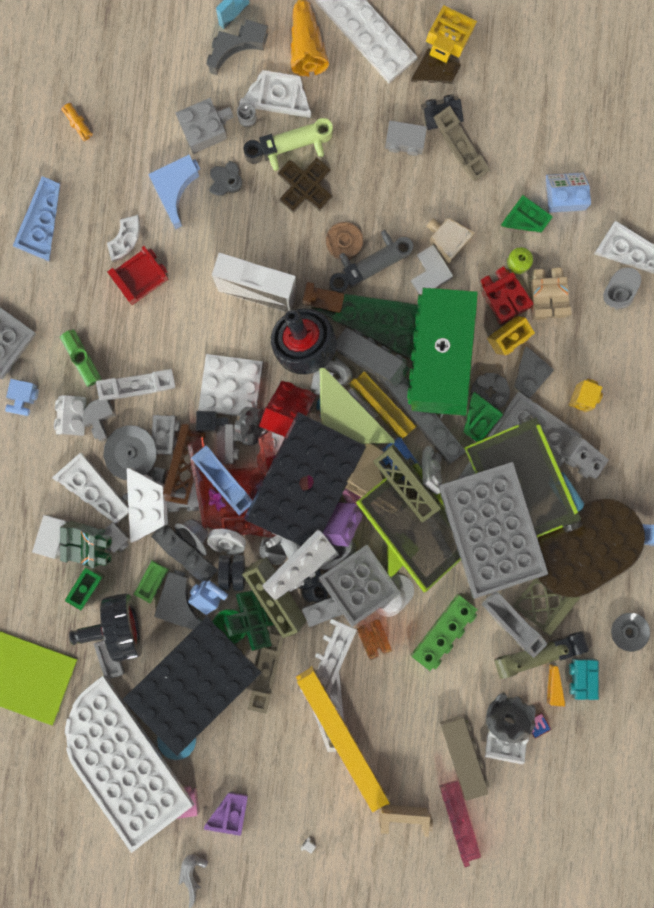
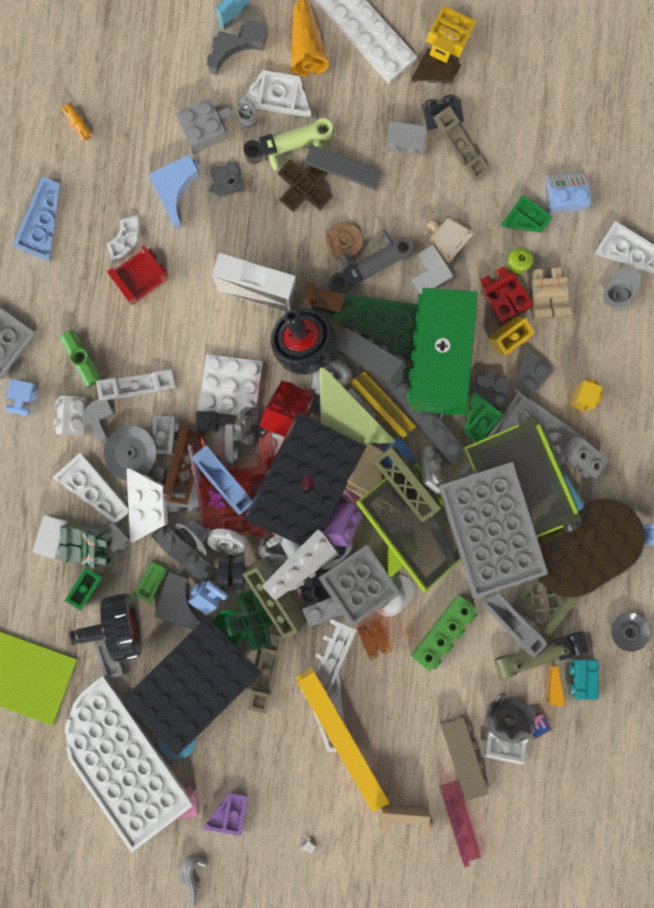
(342, 167): none -> dark grey tile

